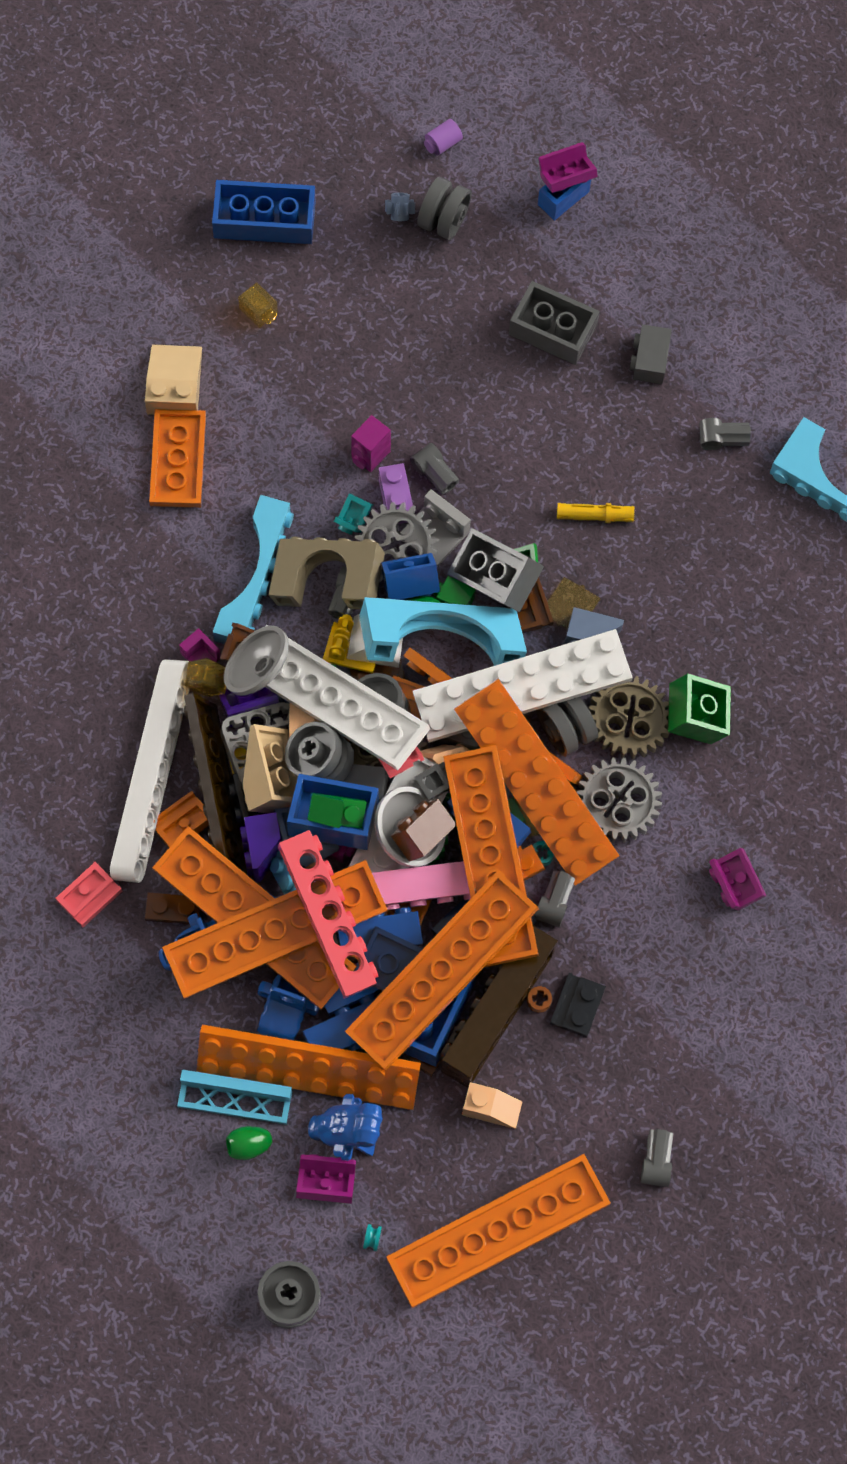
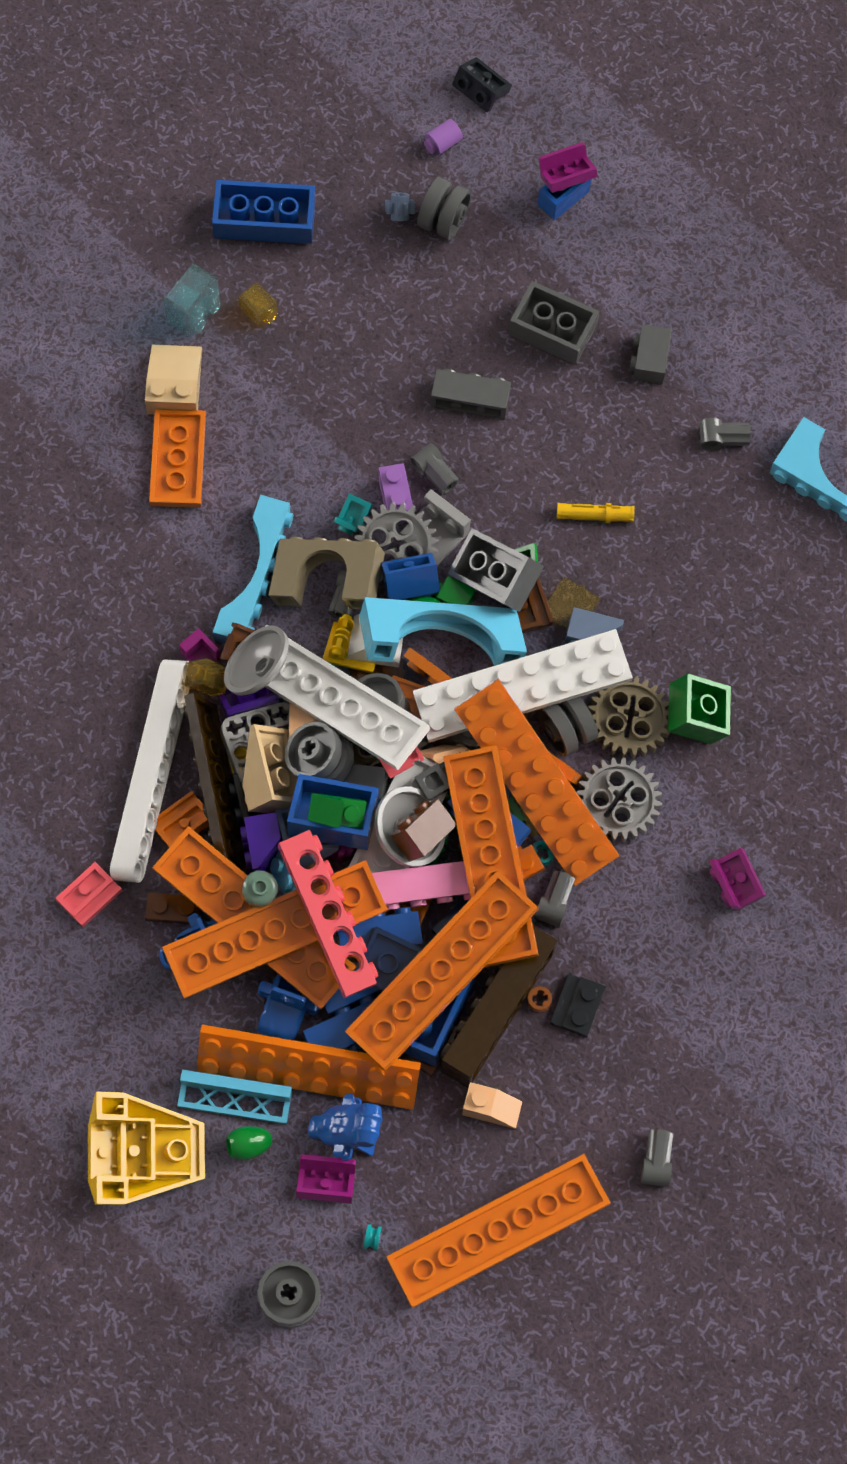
(140, 1149): none -> yellow wedge
(192, 301): none -> clear light blue brick
(259, 889): none -> sand green head
(370, 444): magenta brick -> none
(470, 393): none -> dark grey brick
(480, 83): none -> black bracket

